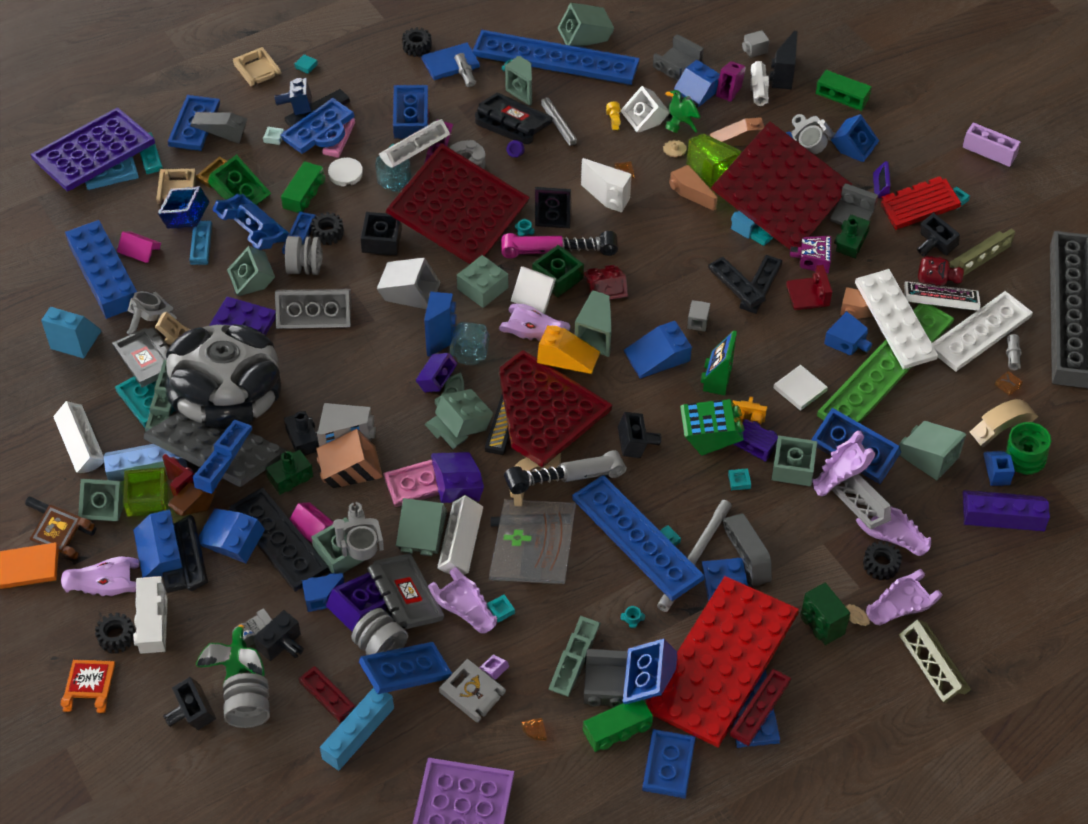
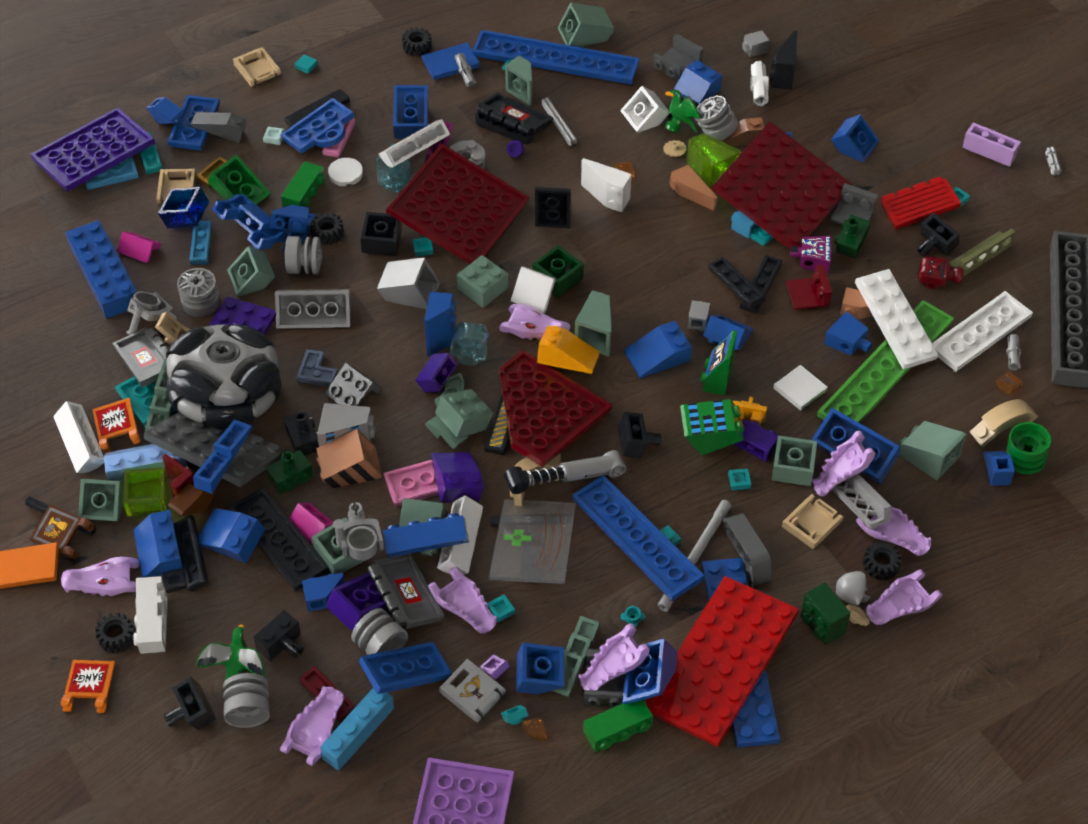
(69, 332): dark azure slope -> none
(113, 421): none -> flag
(165, 111): none -> blue slope
(198, 292): none -> light grey wheel
(254, 625): light grey leg -> none
(290, 218): none -> blue slope
(298, 95): dark blue brick -> none
(312, 372): none -> sand blue tile
(314, 725): none -> lavender animal
(351, 386): none -> bracket
(422, 247): none -> teal plate
(426, 535): none -> blue brick
(514, 245): piece -> none
(515, 715): none -> teal plate
(524, 228): teal plate -> none
(539, 668): none -> blue slope
(607, 281): dark red bracket -> none
(613, 111): yellow piece -> none
(615, 658): none -> lavender animal
(669, 763): blue tile -> none
(717, 118): none -> light grey wheel
(720, 327): none -> blue slope
(732, 75): magenta torso -> none
(760, 707): dark red tile -> none
(810, 135): light grey piece -> none
(814, 519): none -> tan container
(843, 90): green brick -> none
(852, 588): none -> light grey piece
(881, 180): dark purple slope -> none
(941, 657): fence -> none
(942, 296): tile -> none
(1005, 510): dark purple slope -> none
(1053, 161): none -> light grey axle

